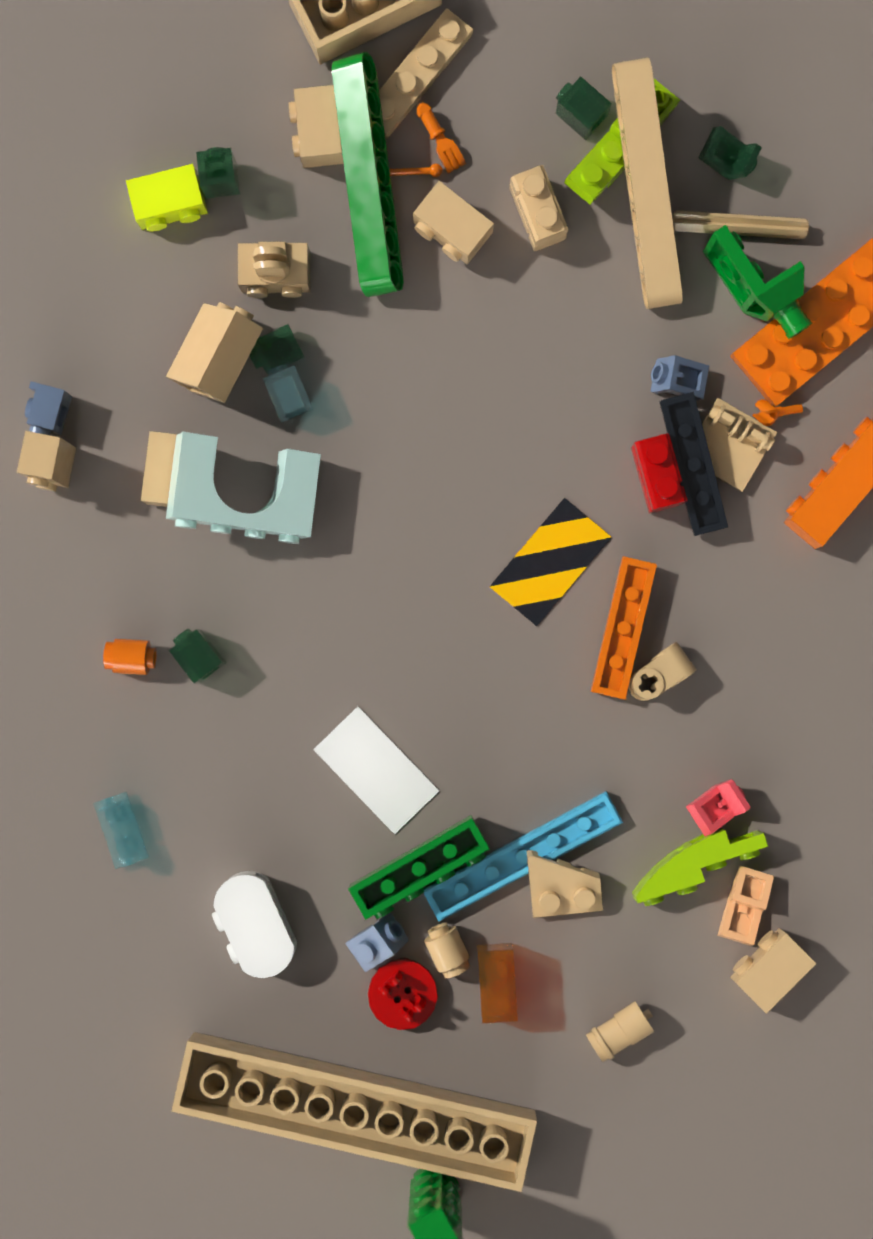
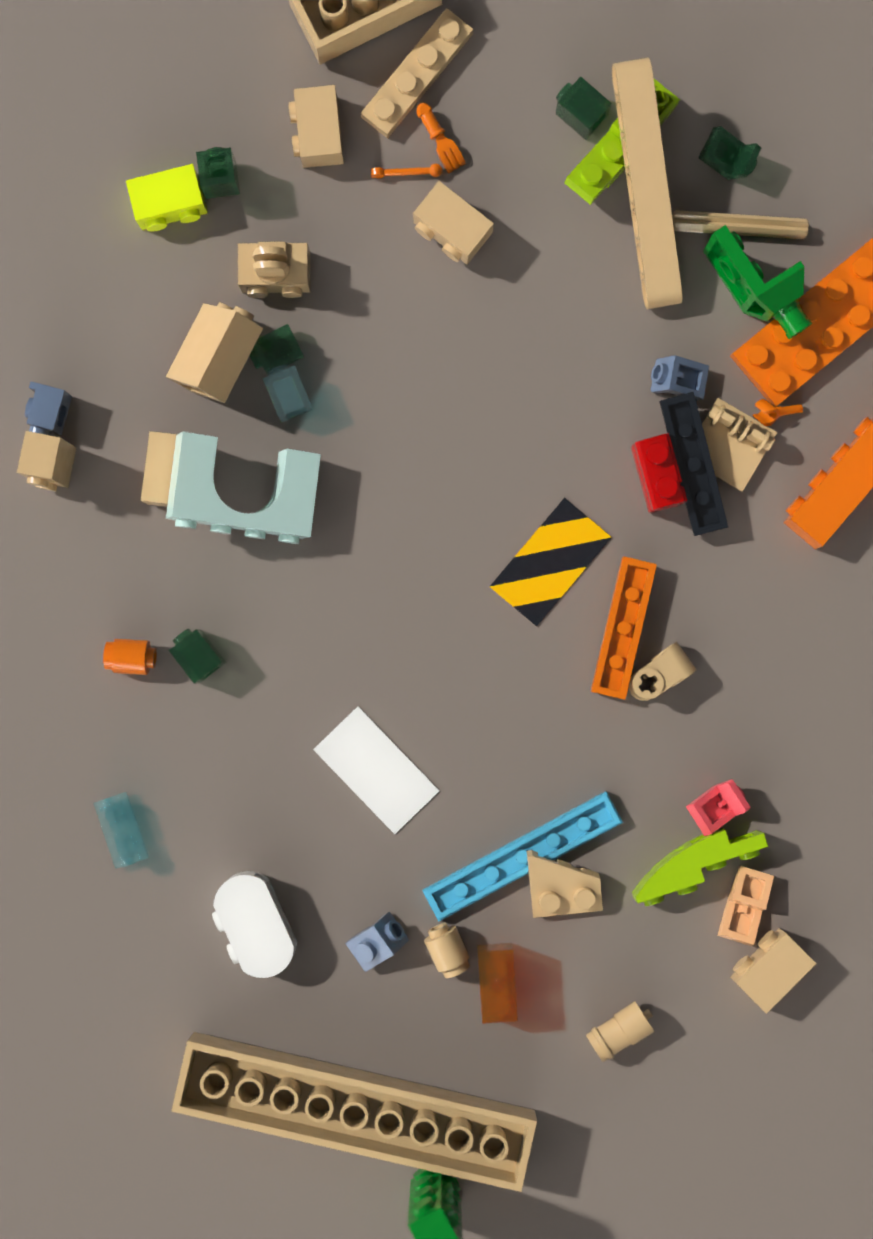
(367, 175): beam -> none
(414, 1006): red plate -> none
(418, 867): green brick -> none
(538, 208): tan brick -> none

